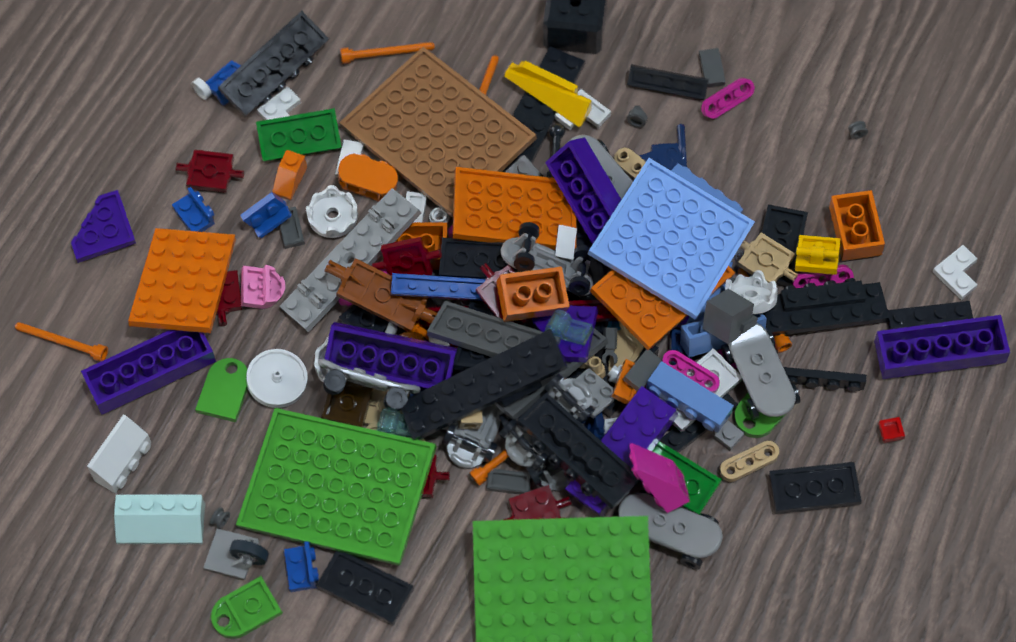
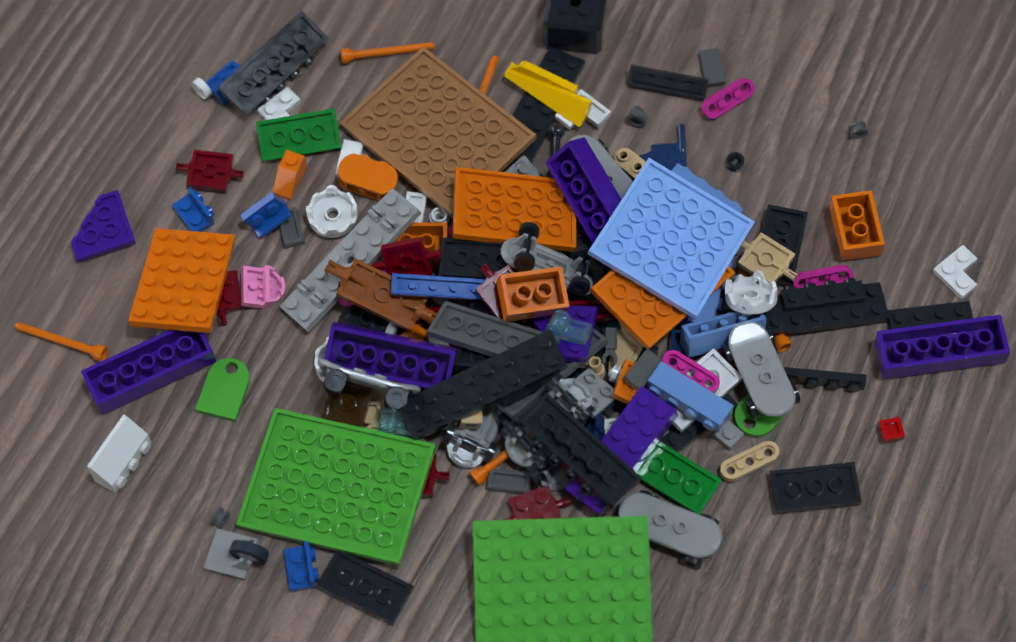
(159, 519): light aqua slope -> none
(246, 608): bright green tile -> none
(276, 378): white piece -> none
(565, 242): white sticker -> none
(659, 477): dark pink slope -> none
(728, 315): dark grey plate -> none
(739, 165): none -> black bush
(817, 254): yellow plate -> none

